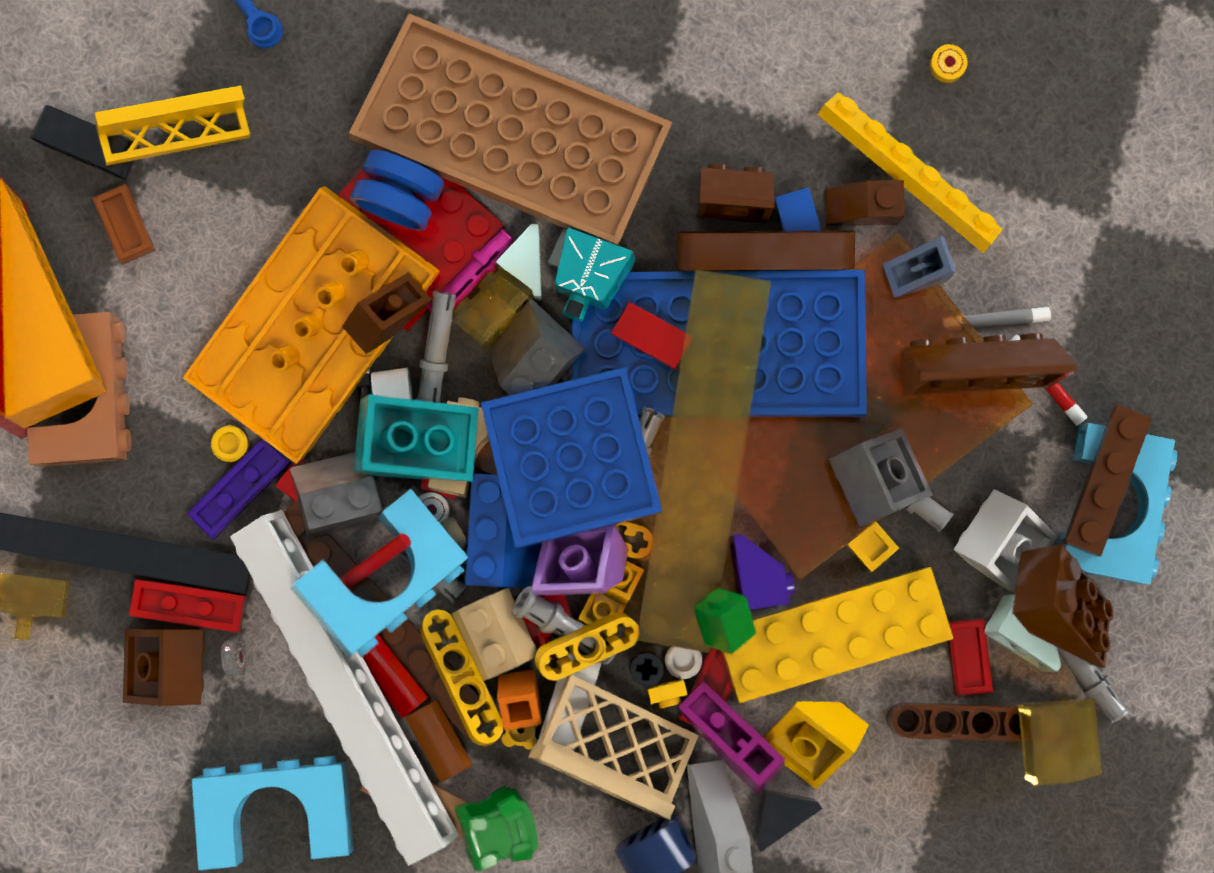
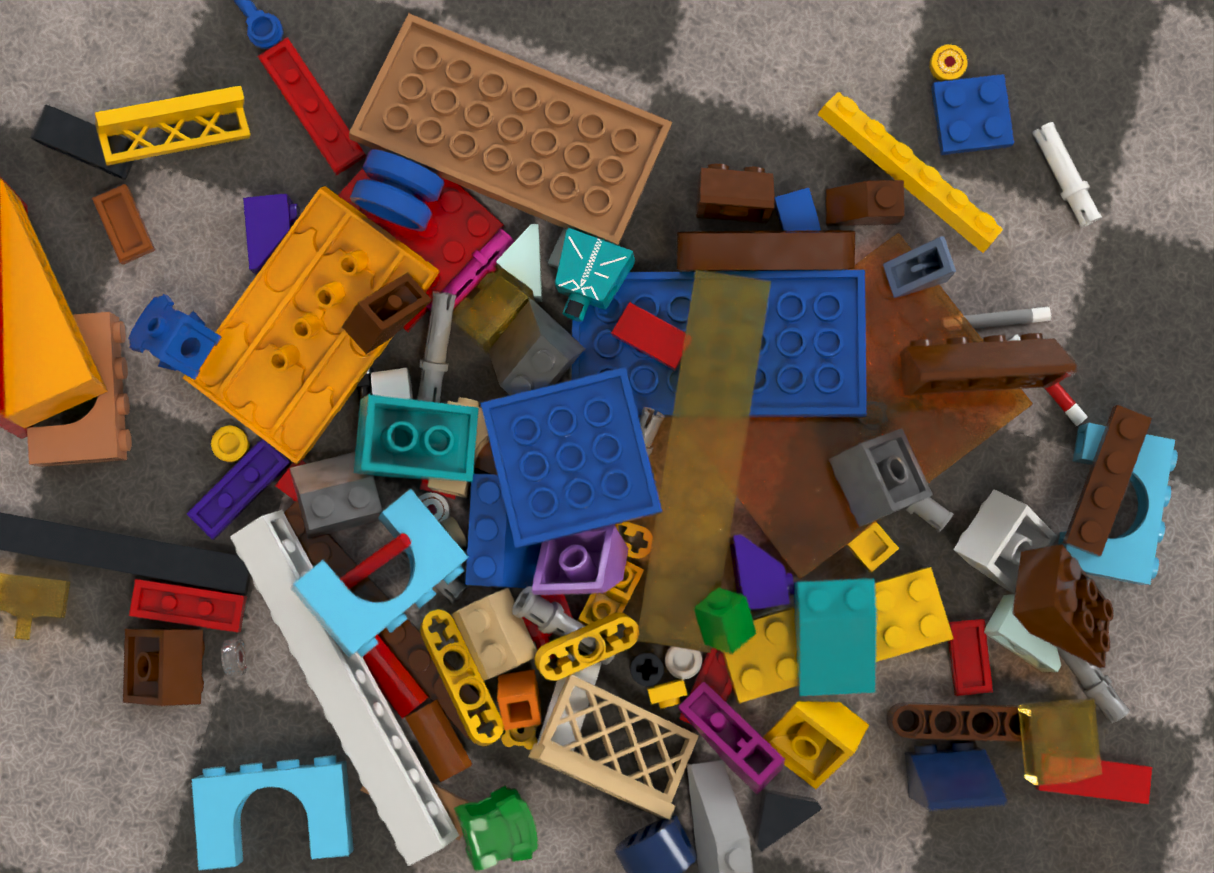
(173, 337): none -> blue piece
(266, 224): none -> dark purple slope
(311, 106): none -> red tile
(835, 636): none -> teal slope
(952, 777): none -> dark blue slope
(972, 114): none -> blue plate
(1067, 175): none -> white pin
(1117, 782): none -> red tile

